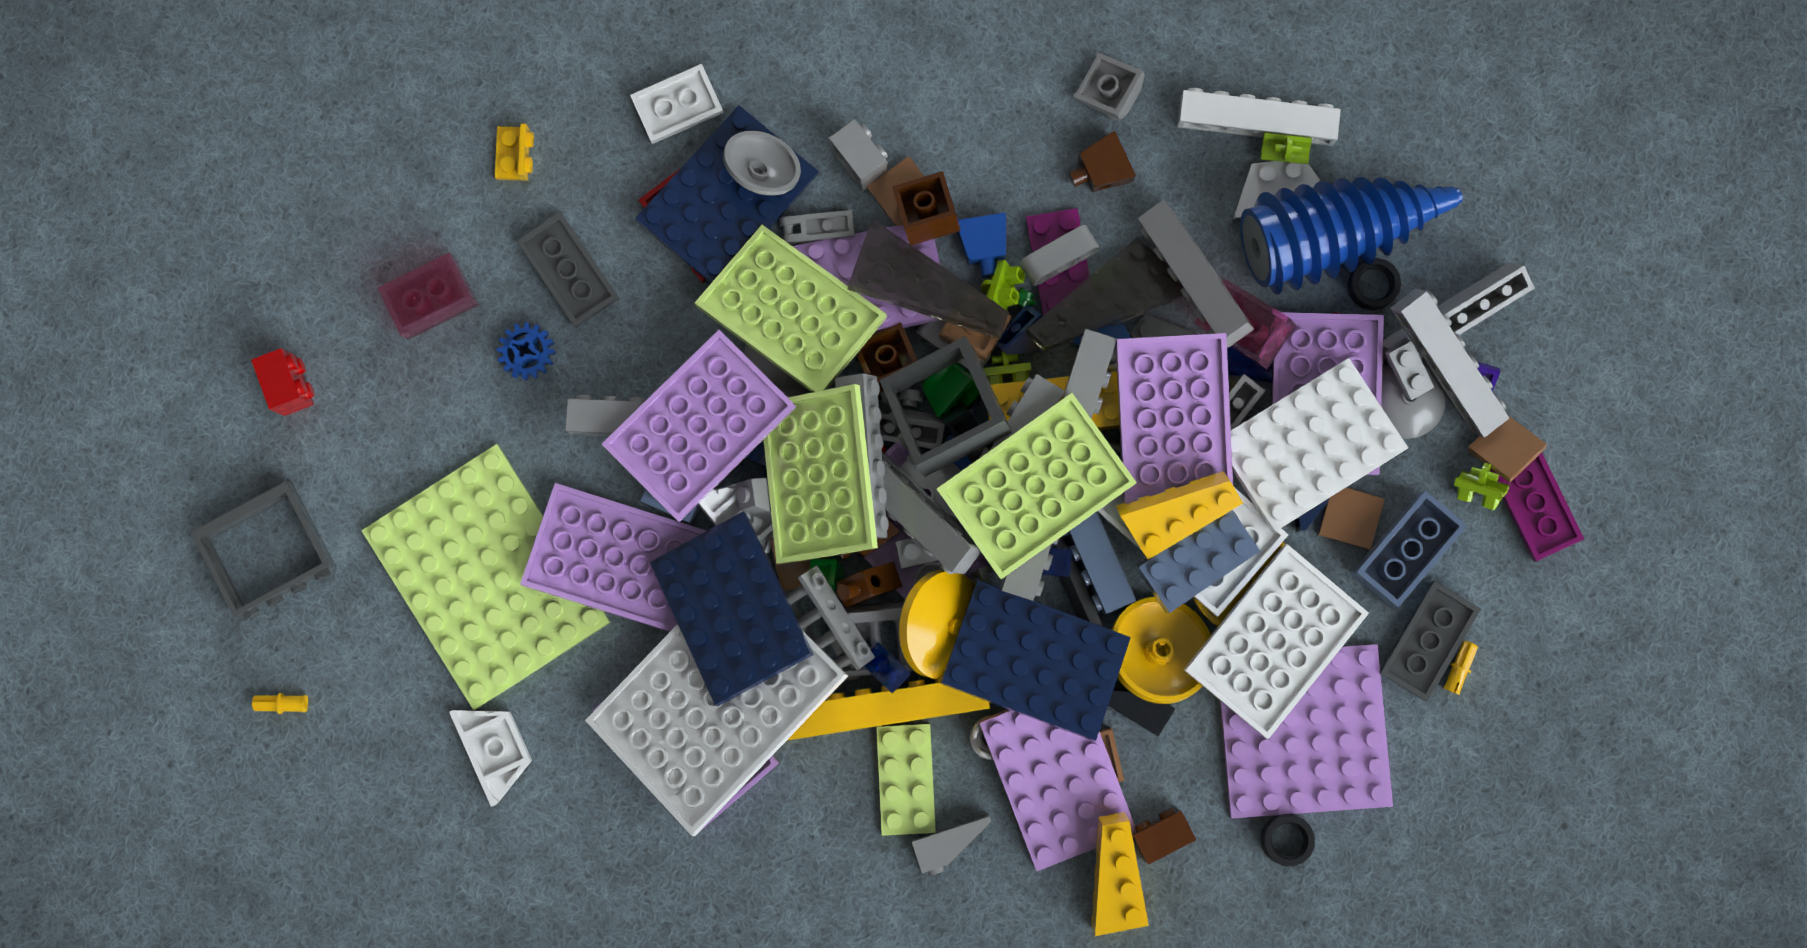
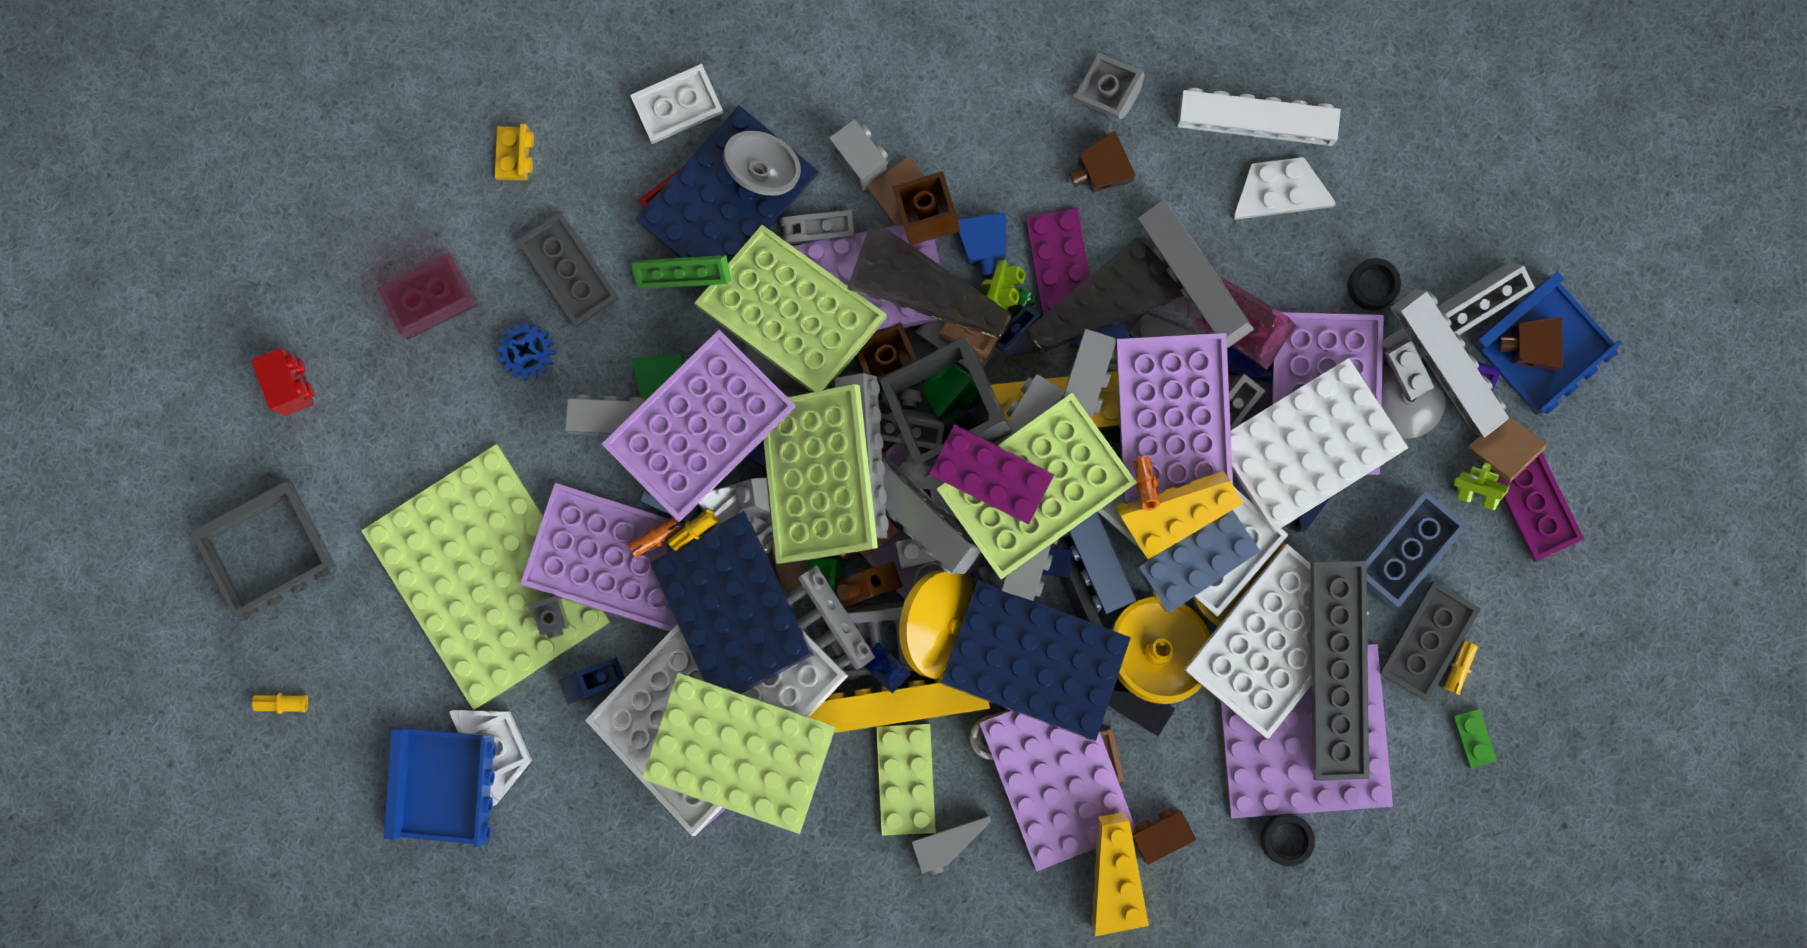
(439, 786): none -> blue panel
(555, 607): none -> dark grey brick
(591, 681): none -> dark blue slope
(654, 371): none -> green torso
(654, 537): none -> orange pin
(681, 272): none -> bright green plate
(693, 529): none -> yellow axle
(738, 753): none -> yellowish green plate
(991, 474): none -> magenta plate
(1018, 371): lime hips -> none
(1059, 255): light grey beam -> none
(1146, 483): none -> orange pin
(1285, 148): lime hips -> none
(1333, 226): blue cone -> none
(1339, 670): none -> dark grey plate
(1351, 518): medium nougat tile -> none
(1474, 738): none -> bright green plate
(1535, 344): none -> reddish brown torso
(1582, 343): none -> blue panel

